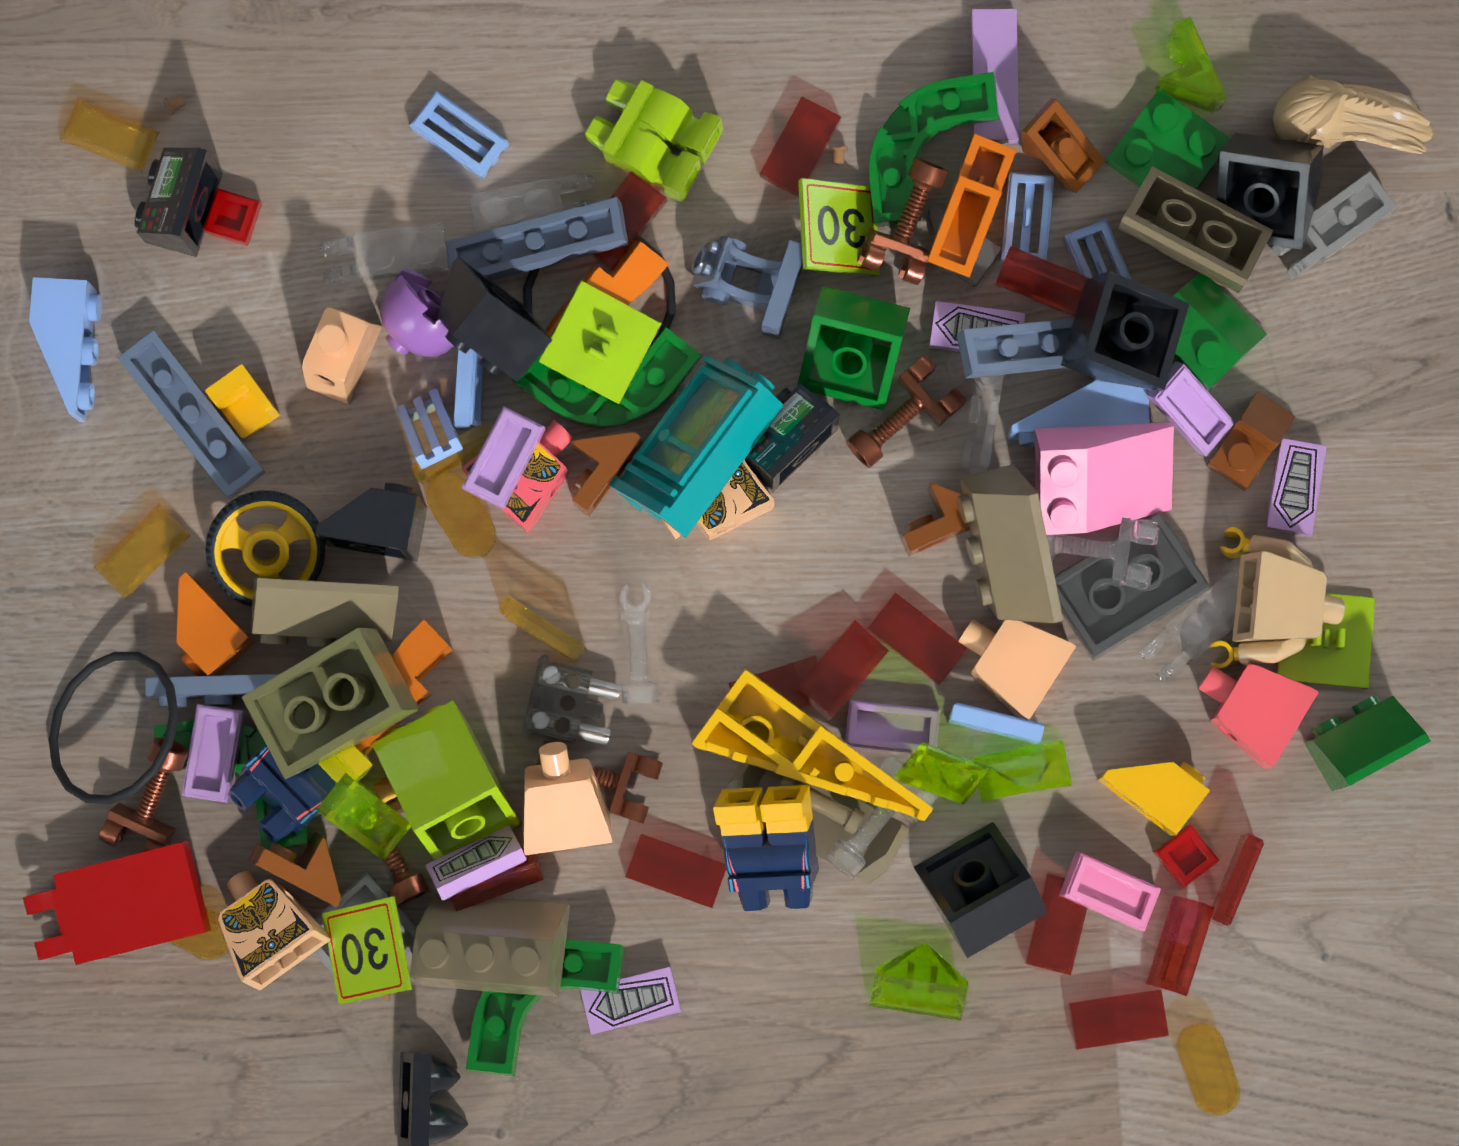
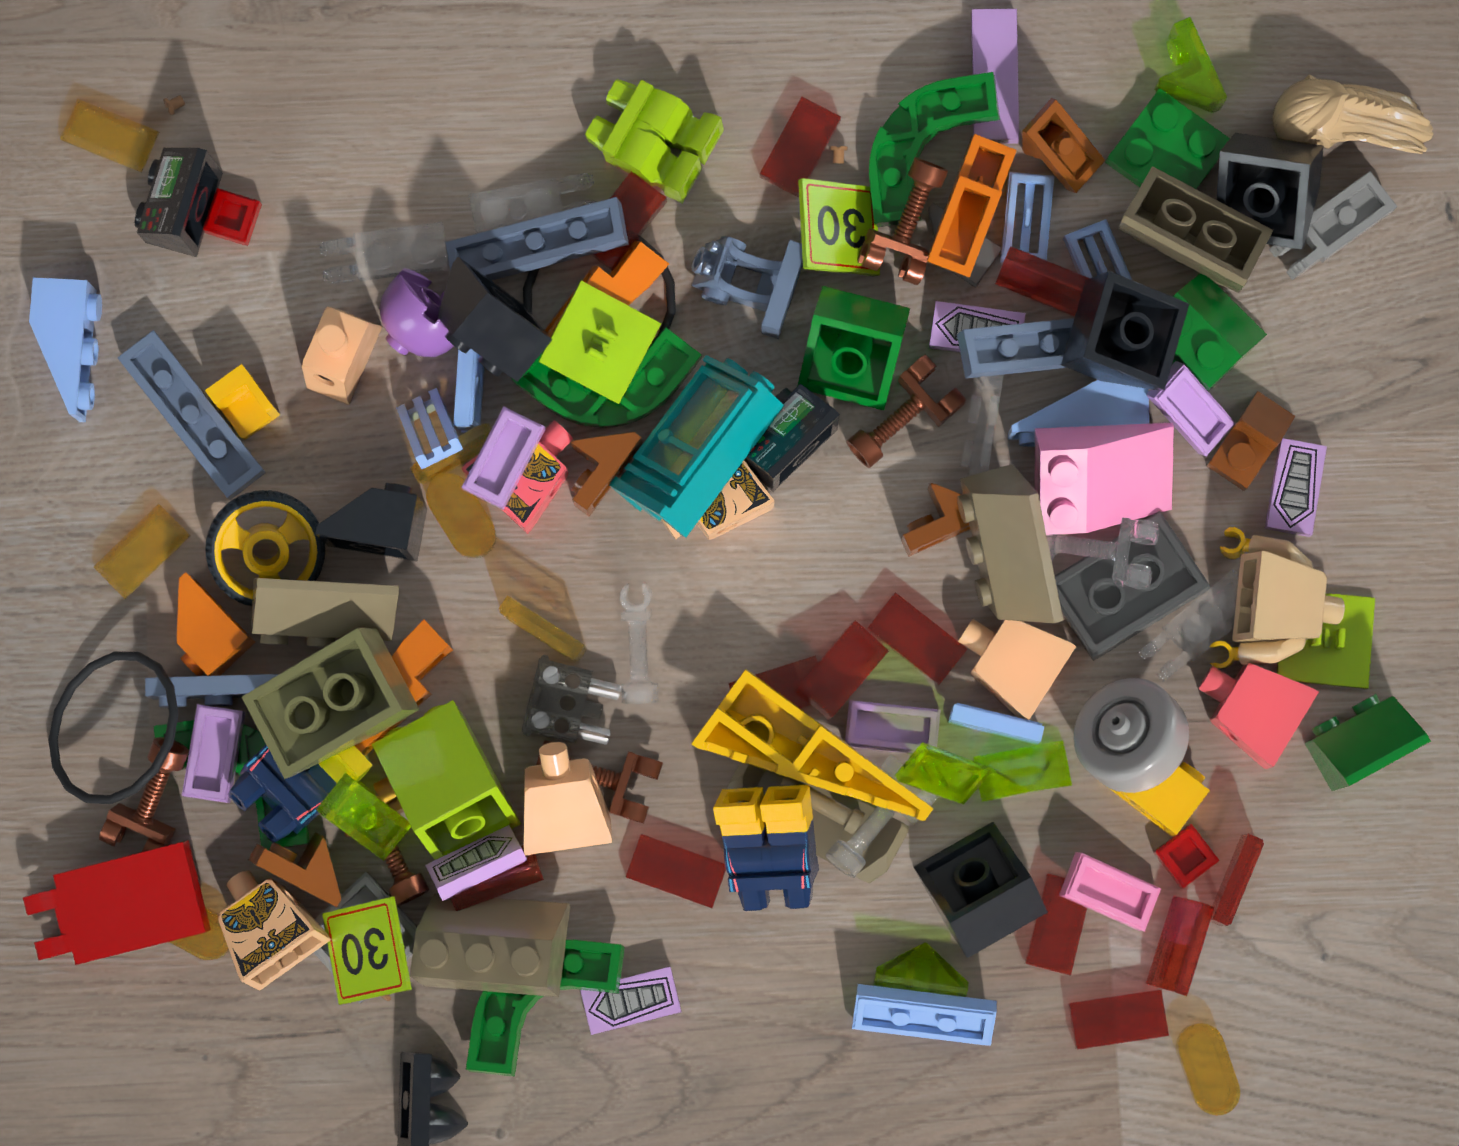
(489, 157): light blue tile -> none
(924, 1014): none -> light blue tile
(1131, 735): none -> light grey wheel

